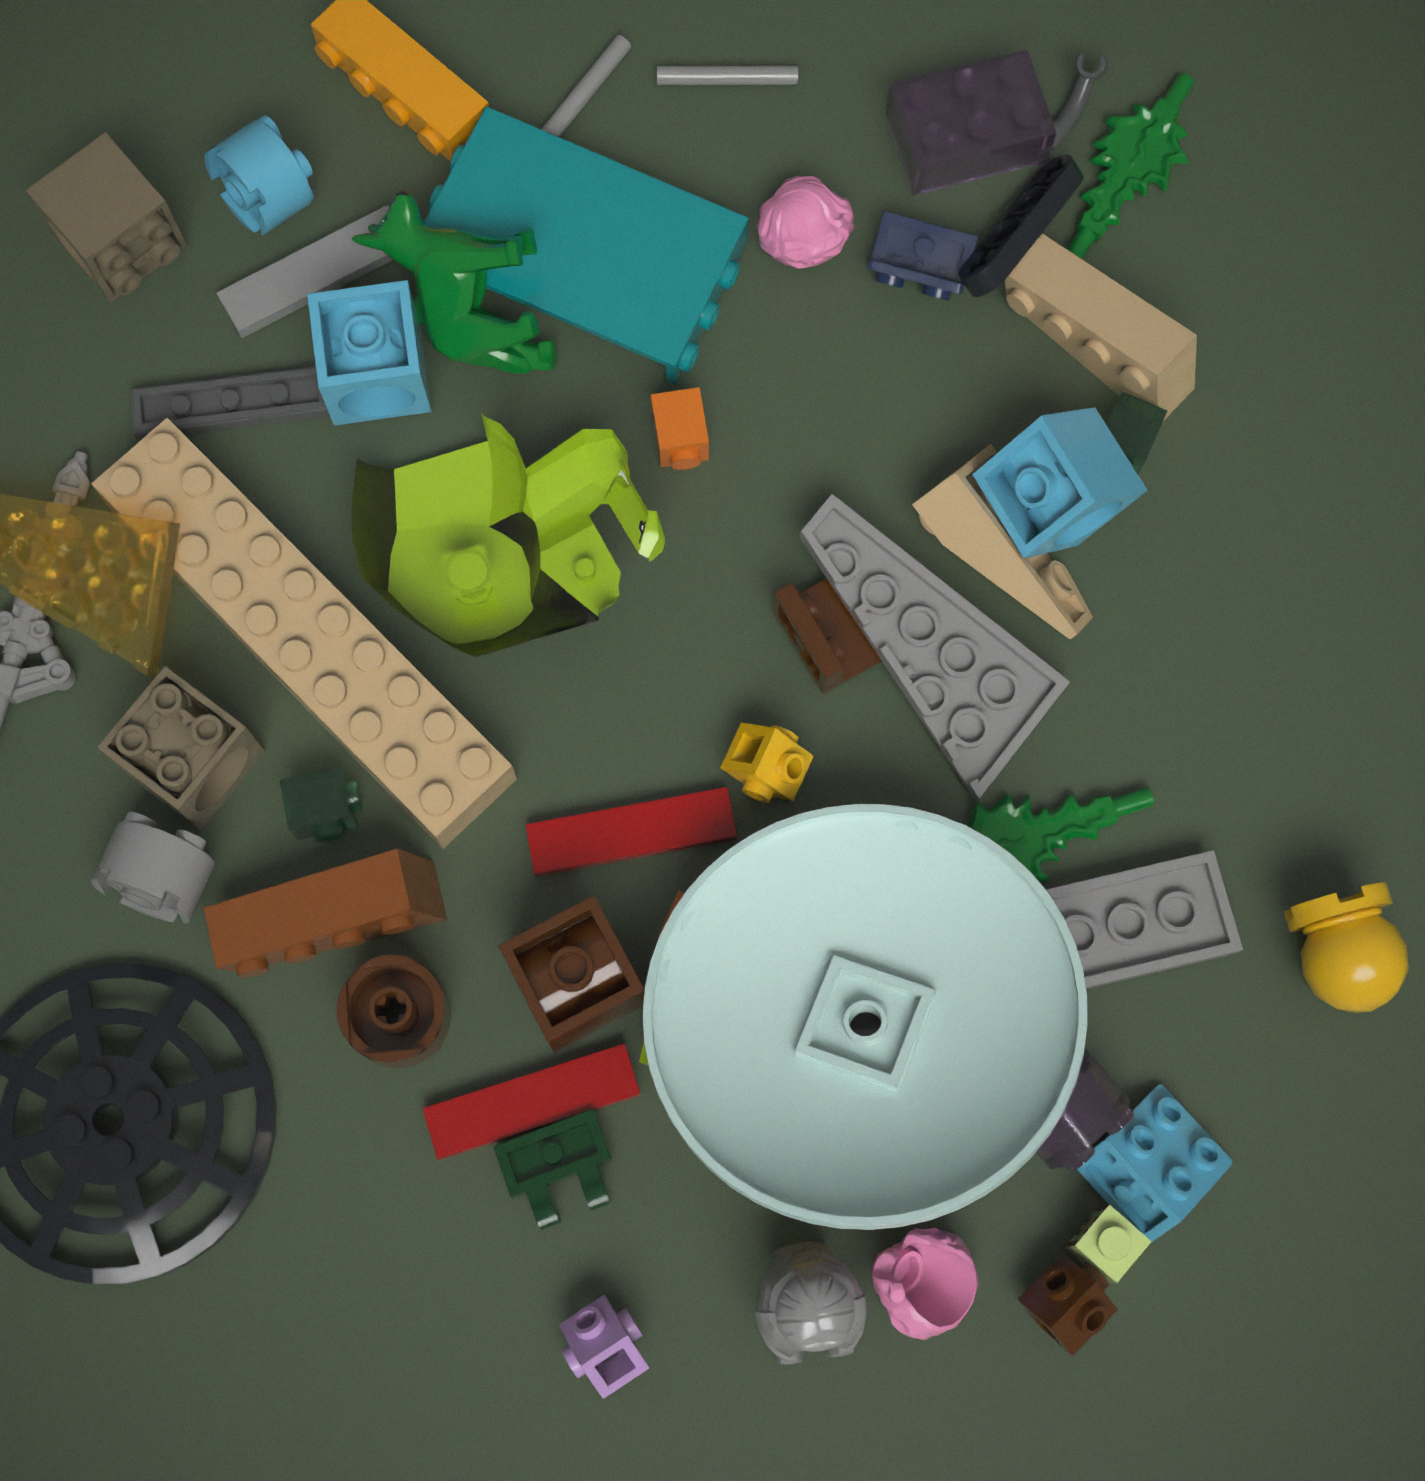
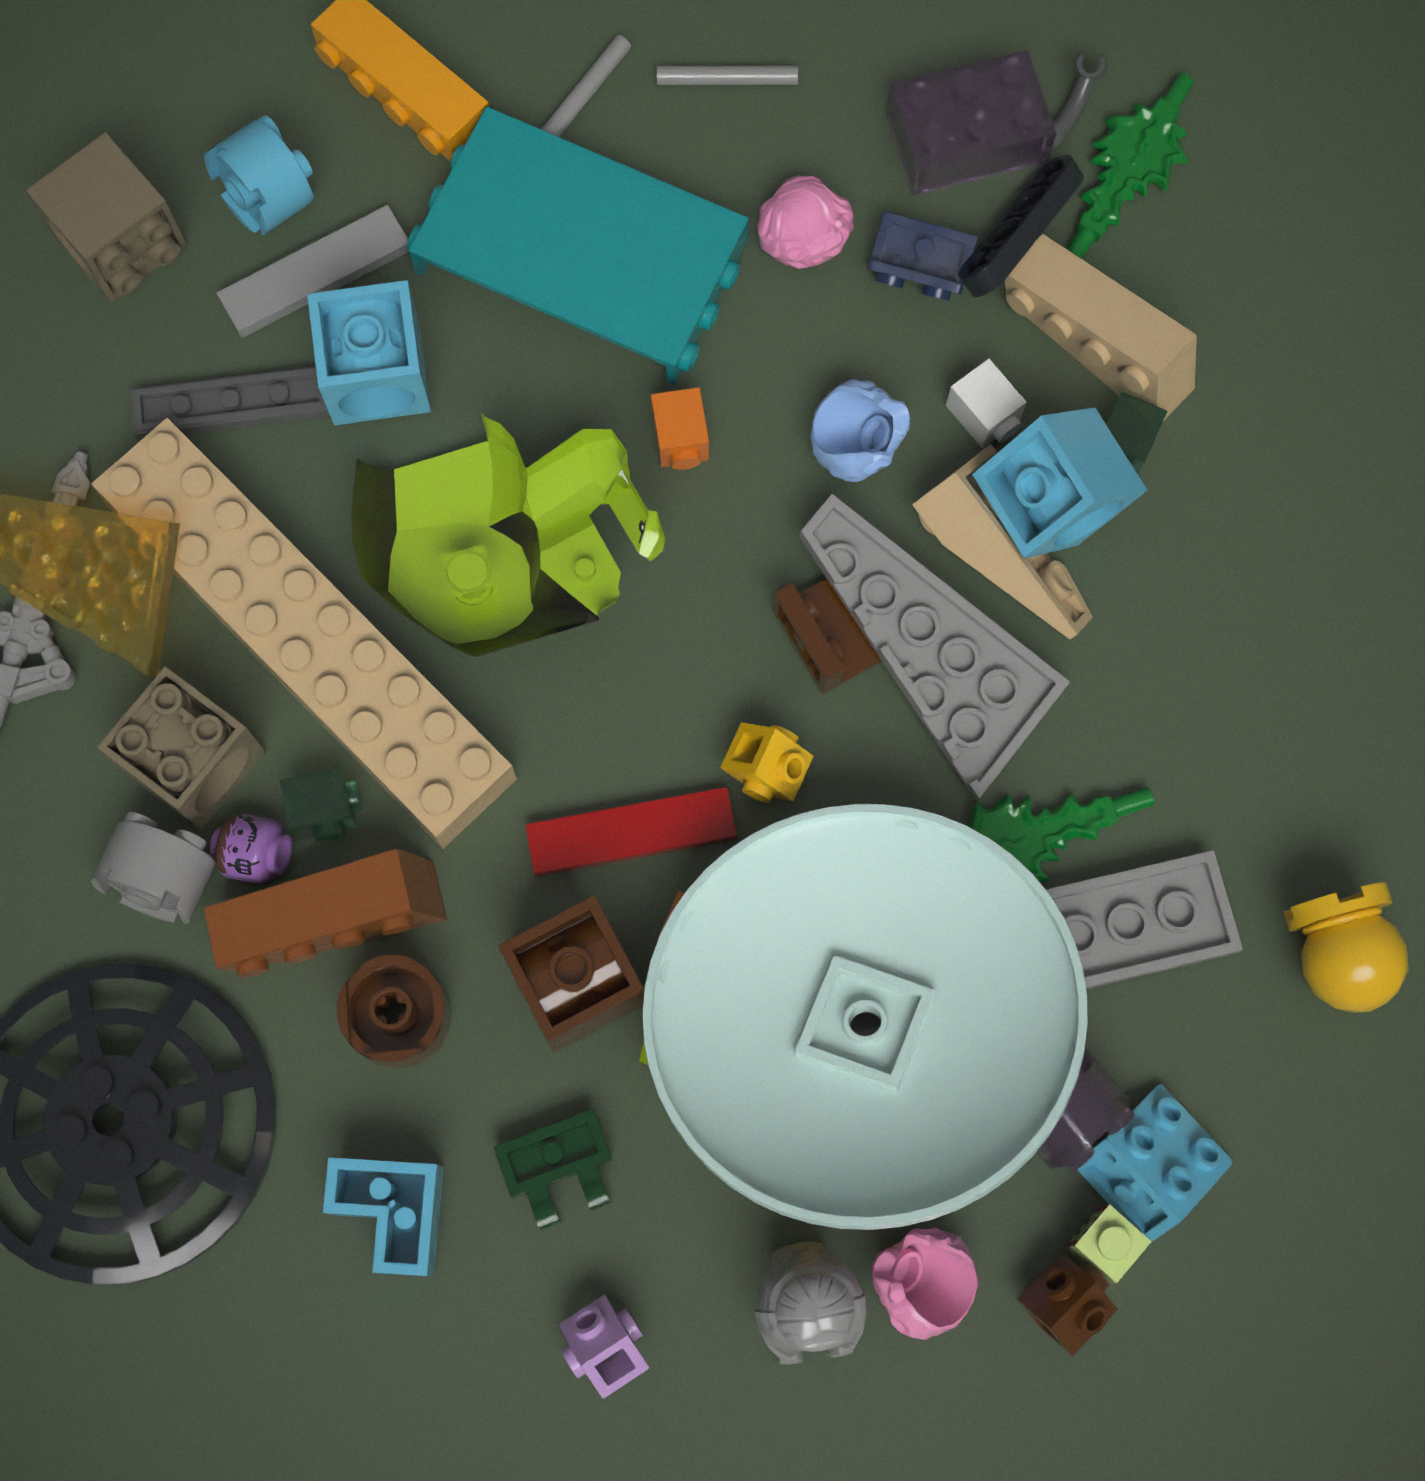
(251, 848): none -> medium lavender head
(403, 1200): none -> medium azure brick
(451, 286): green animal -> none
(531, 1102): red tile -> none
(858, 430): none -> light blue hair
(986, 404): none -> white brick

